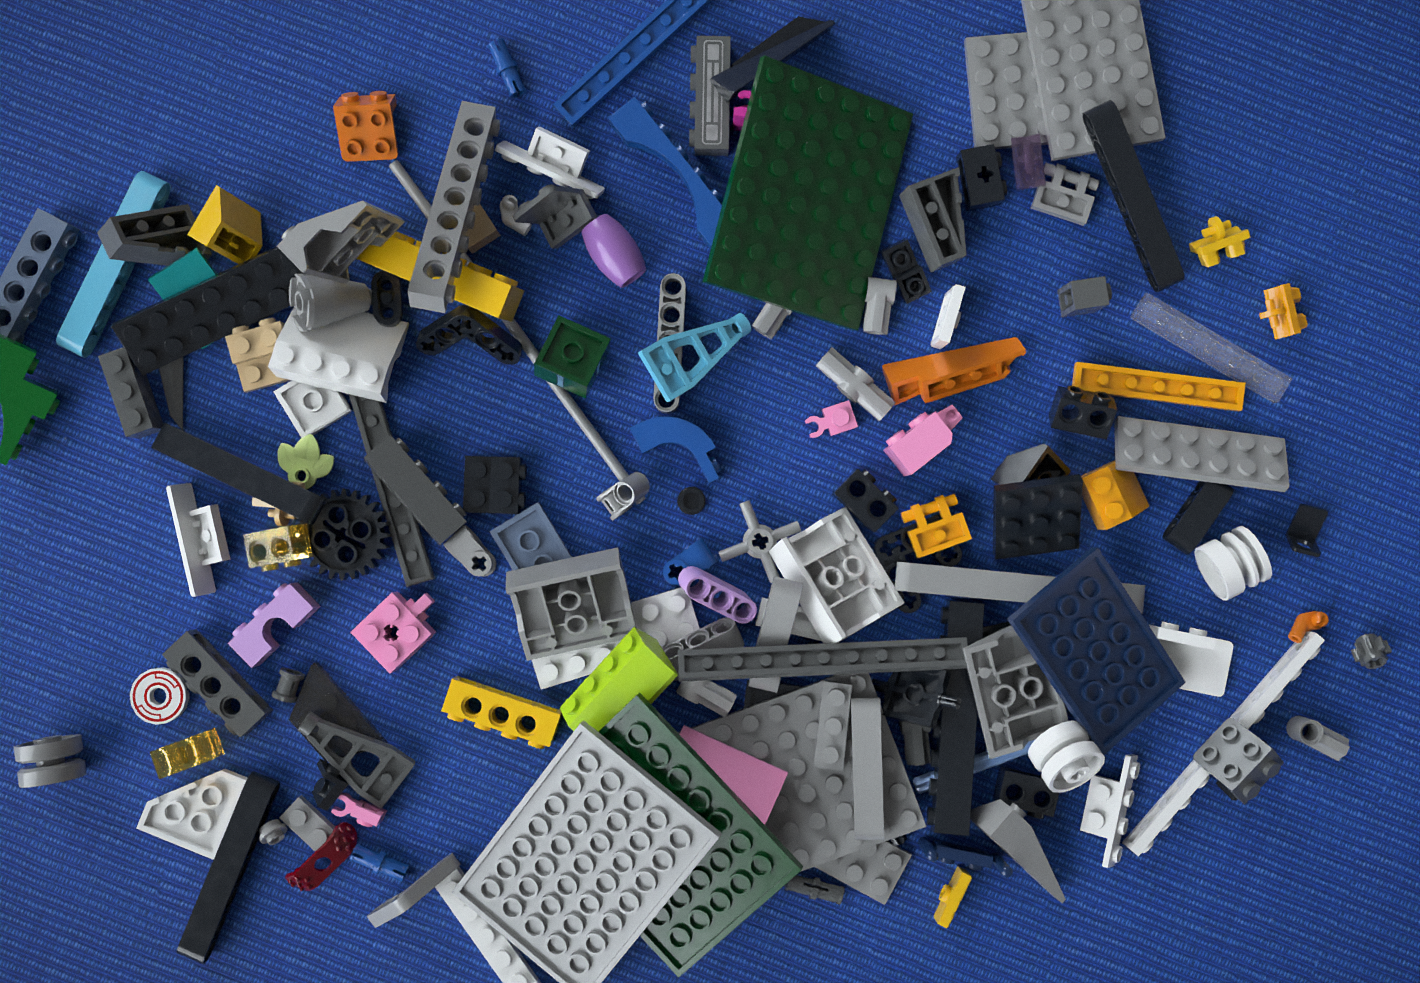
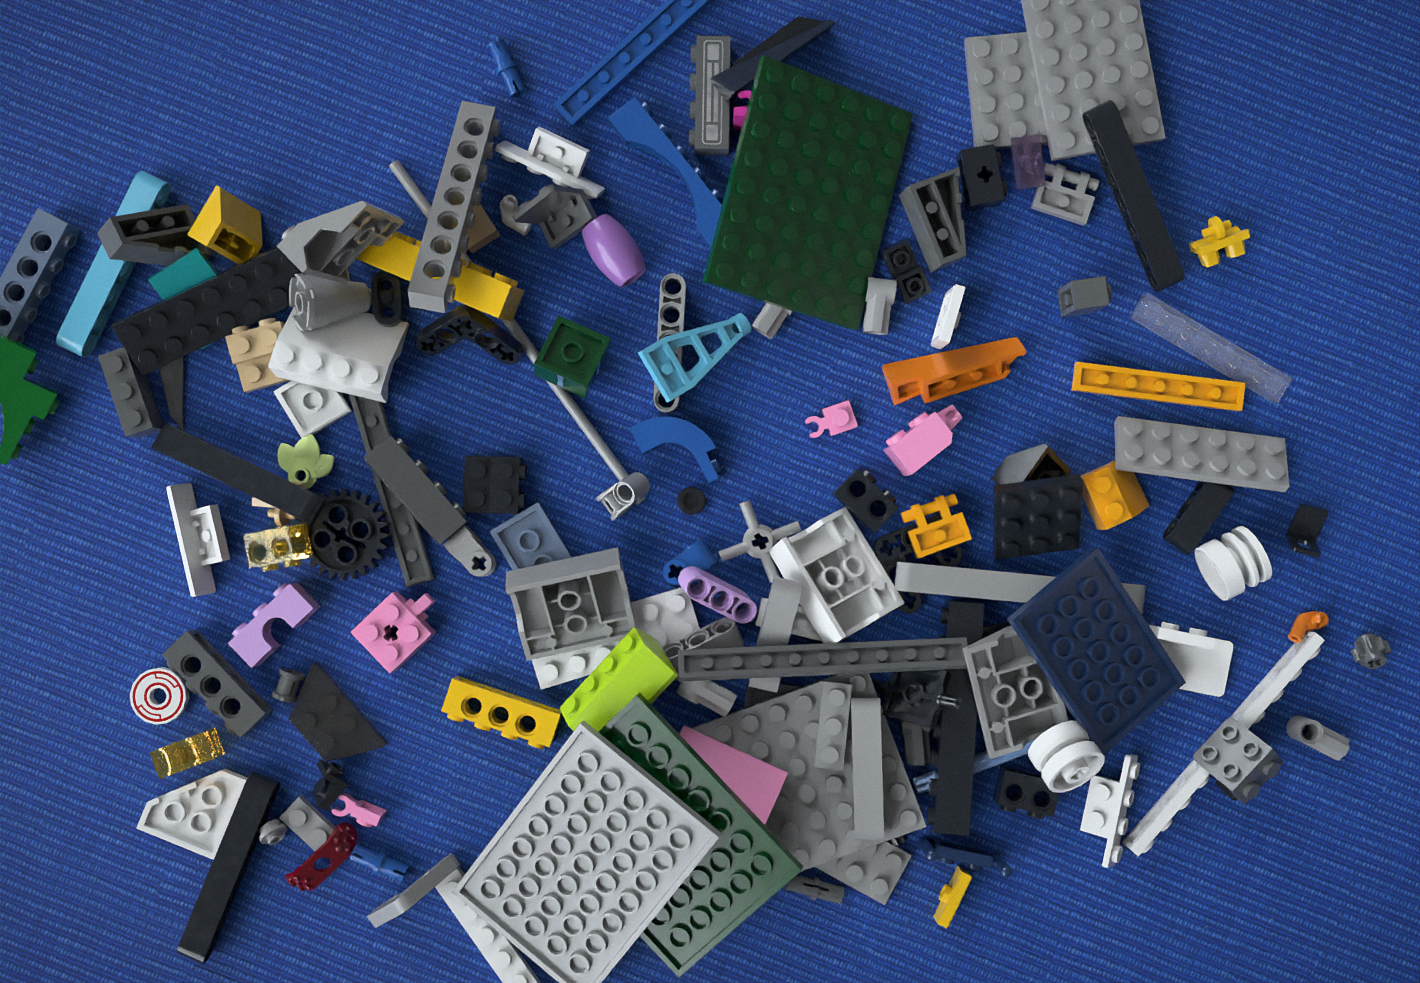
(50, 760): light grey wheel -> none
(366, 126): orange bracket -> none
(383, 780): dark grey plate -> none
(855, 384): light grey piece -> none
(1017, 839): light grey wedge -> none
(1079, 418): black brick -> none
(1282, 311): light orange hips -> none

